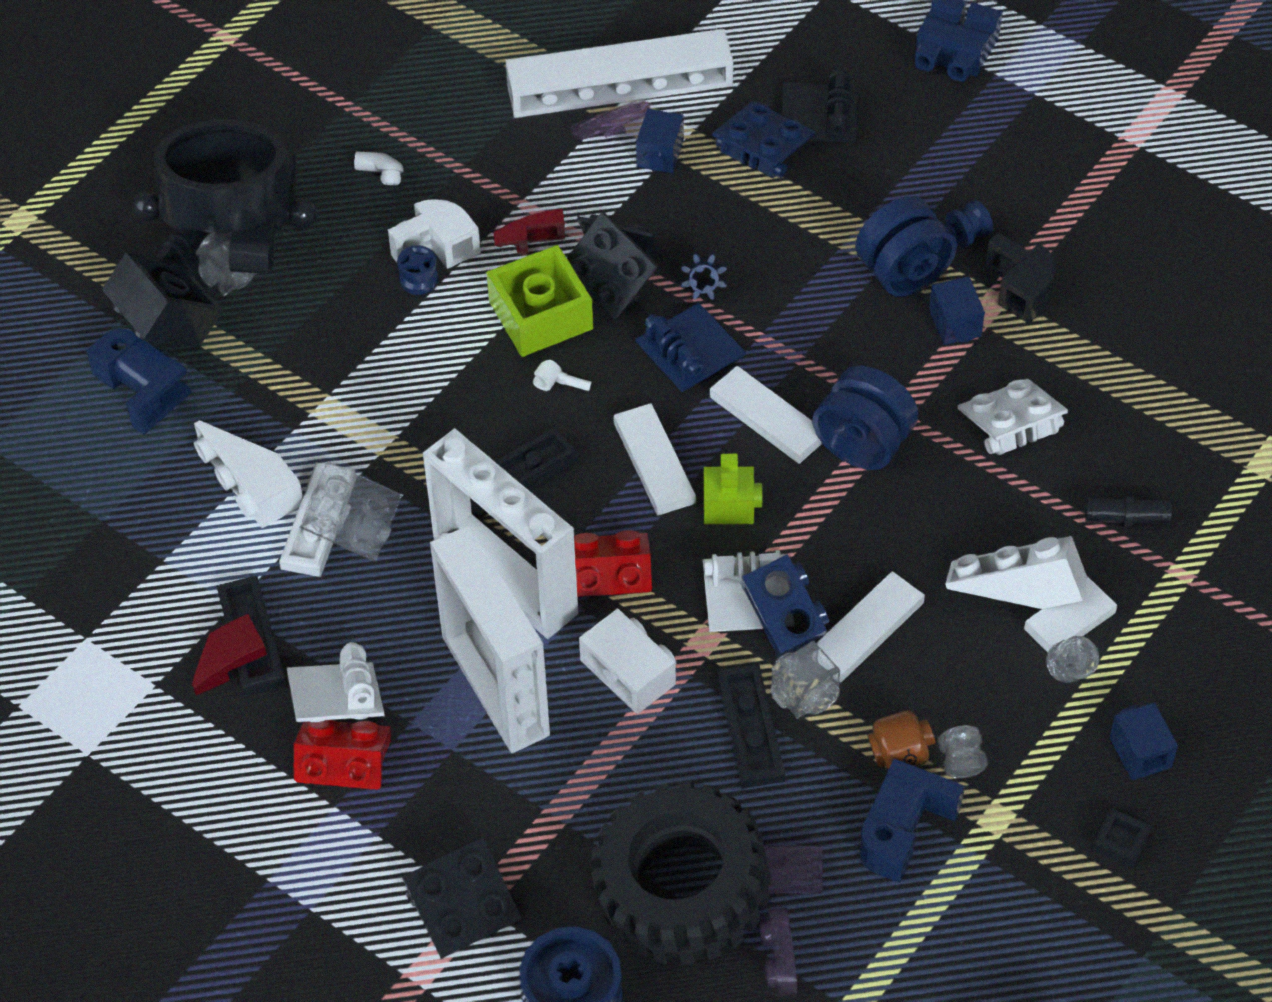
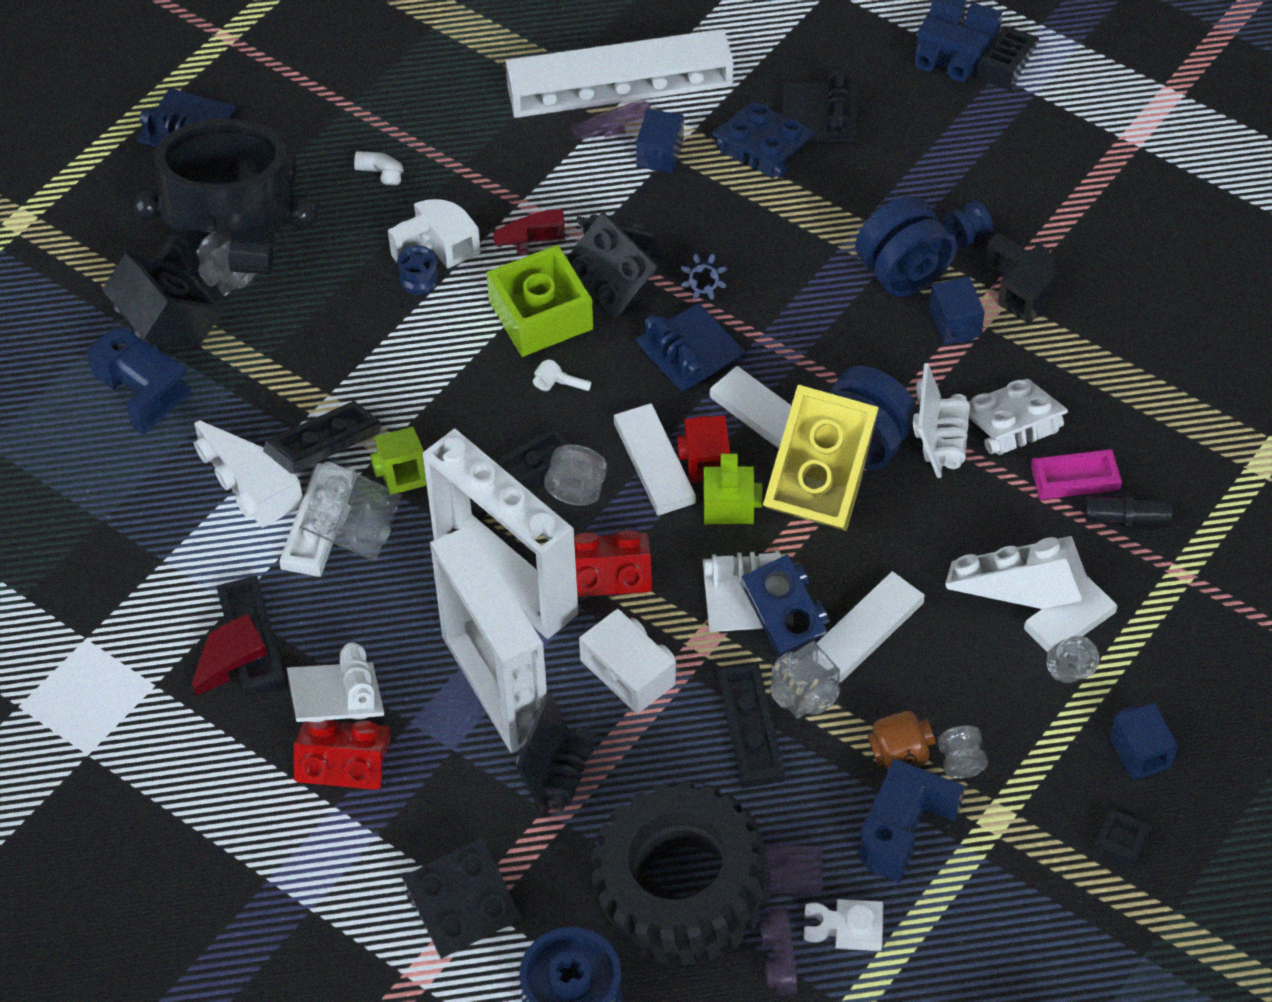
(179, 110): none -> dark blue hinge
(322, 437): none -> black tile
(399, 460): none -> lime brick
(553, 758): none -> black hinge
(575, 475): none -> clear wheel
(703, 444): none -> red brick
(821, 458): none -> light yellow slope
(854, 924): none -> white plate
(941, 424): none -> white hinge
(1003, 64): none -> black slope
(1076, 474): none -> dark pink tile

